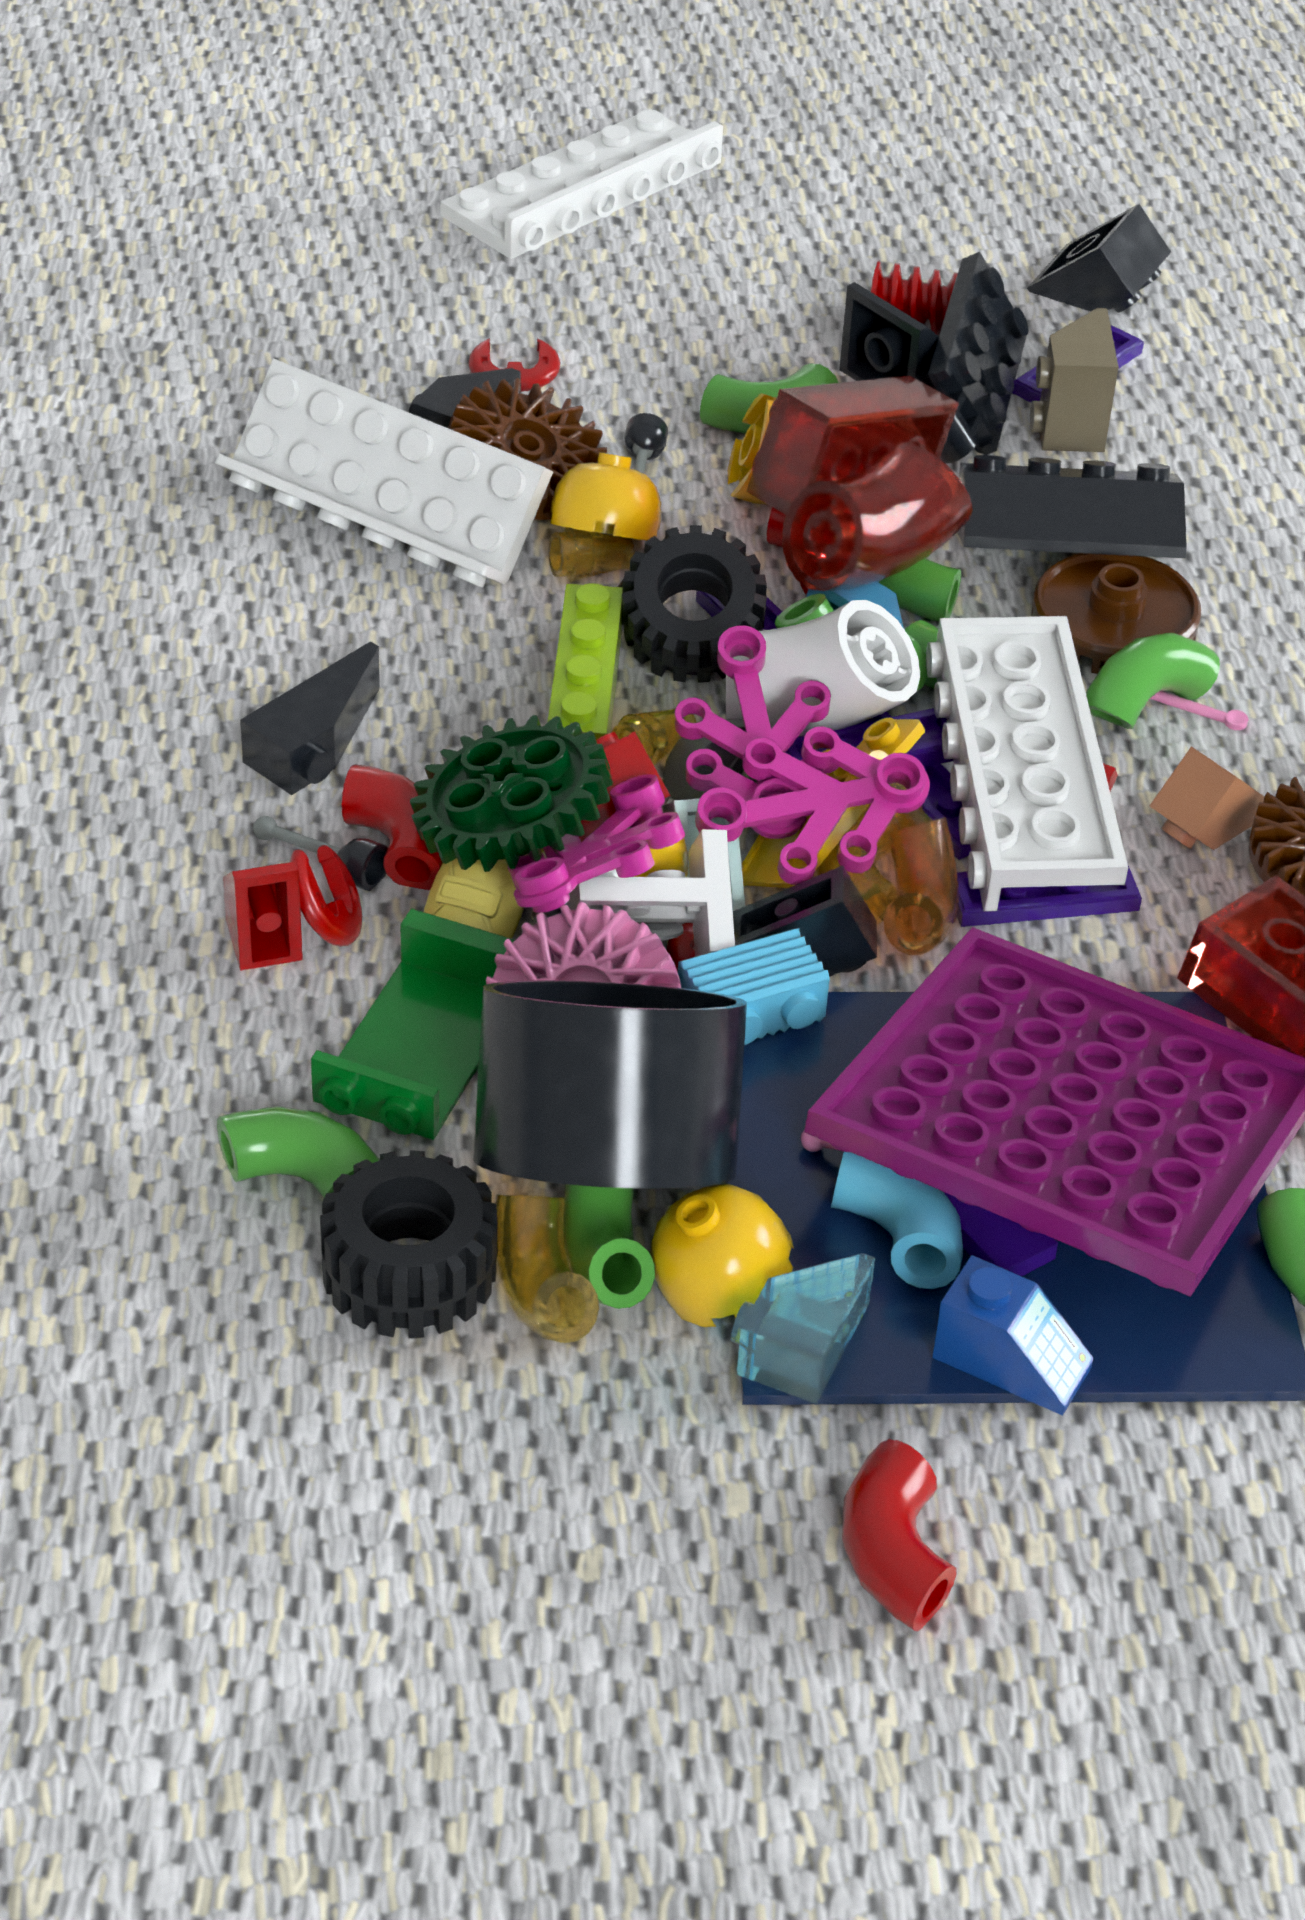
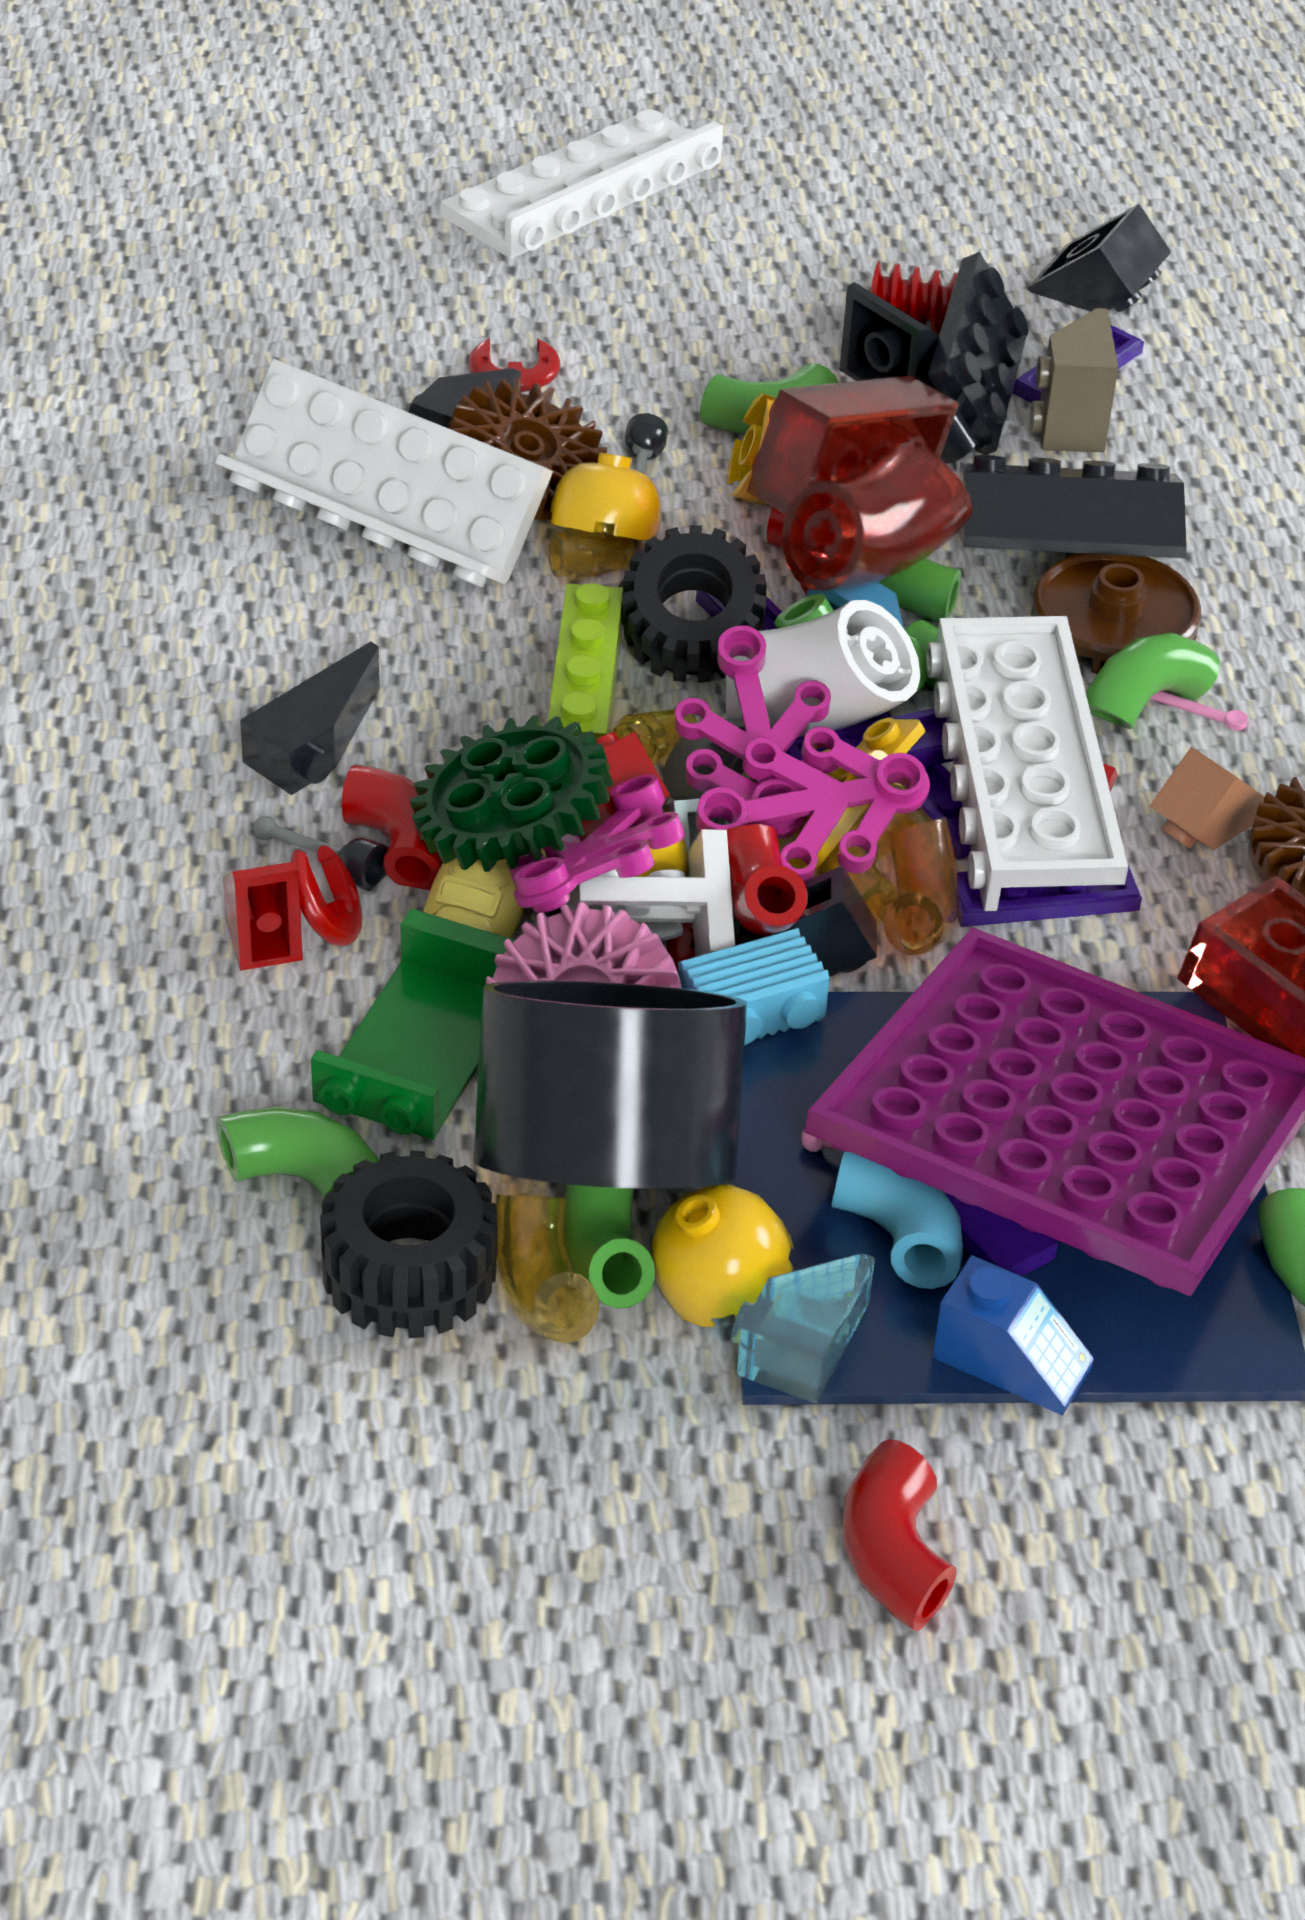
(763, 892): none -> red cylinder

